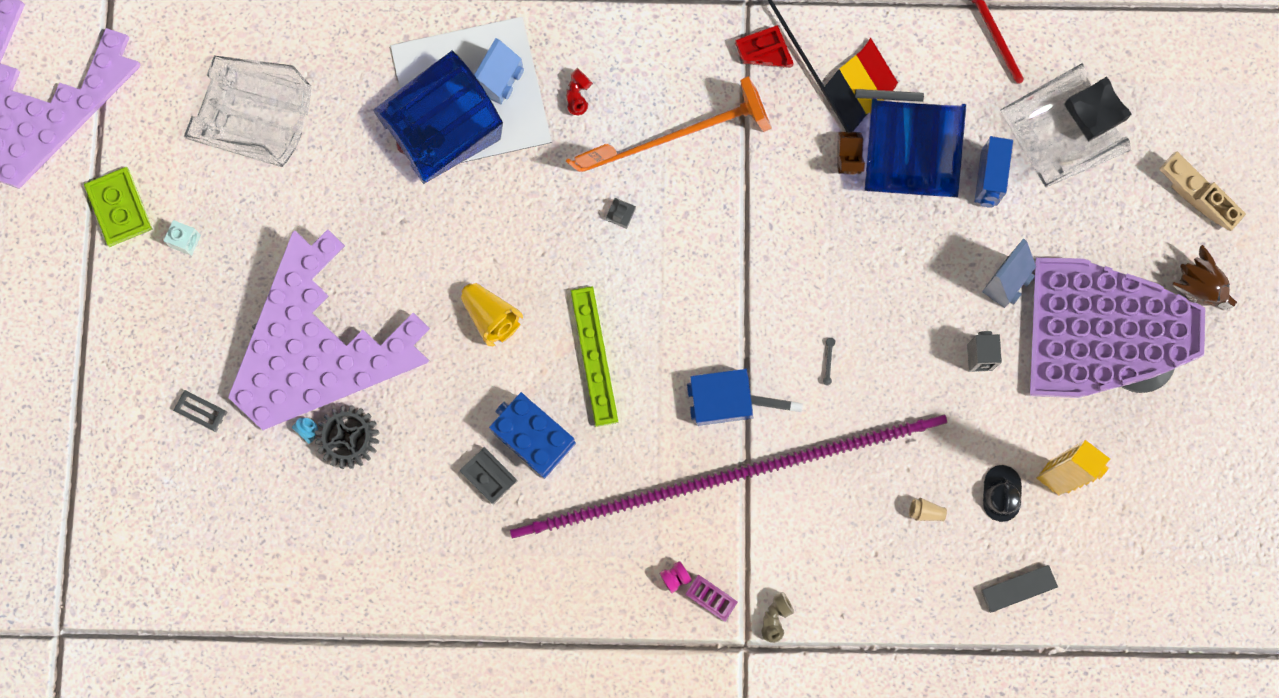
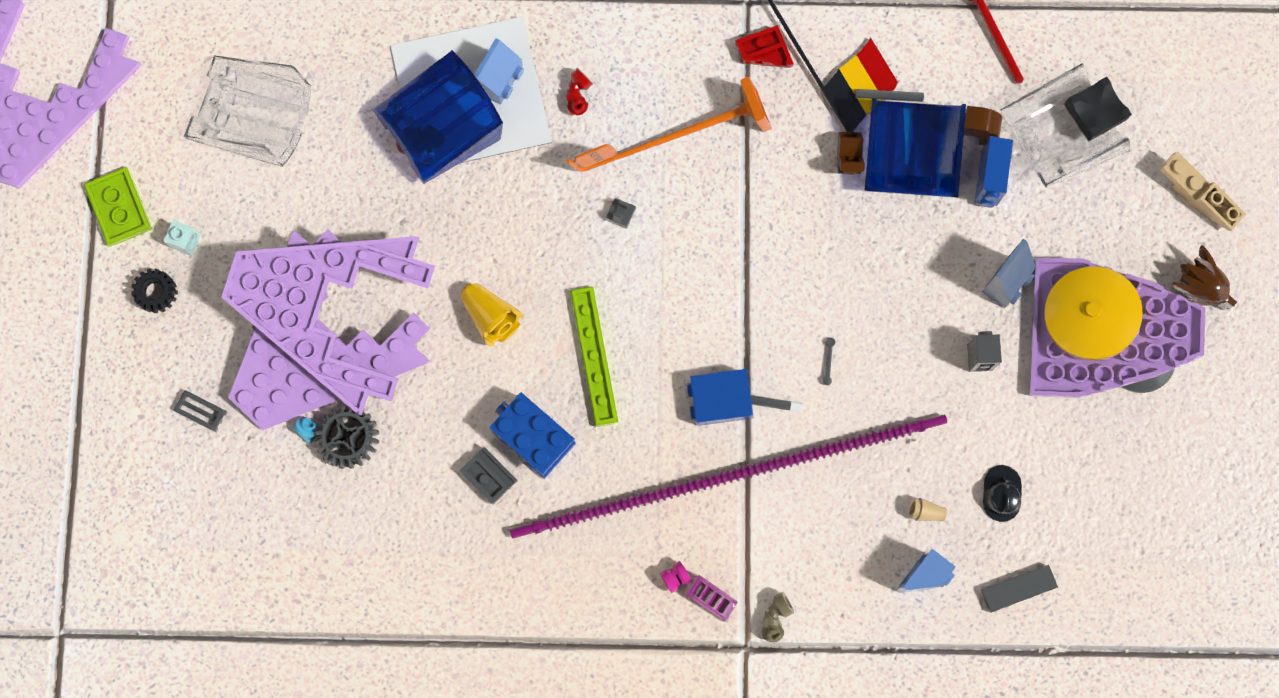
(154, 304): none -> black tyre
(285, 291): none -> lavender wing
(928, 573): none -> medium blue slope
(982, 123): none -> reddish brown brick
(1074, 468): yellow brick -> none
(1093, 313): none -> yellow dish

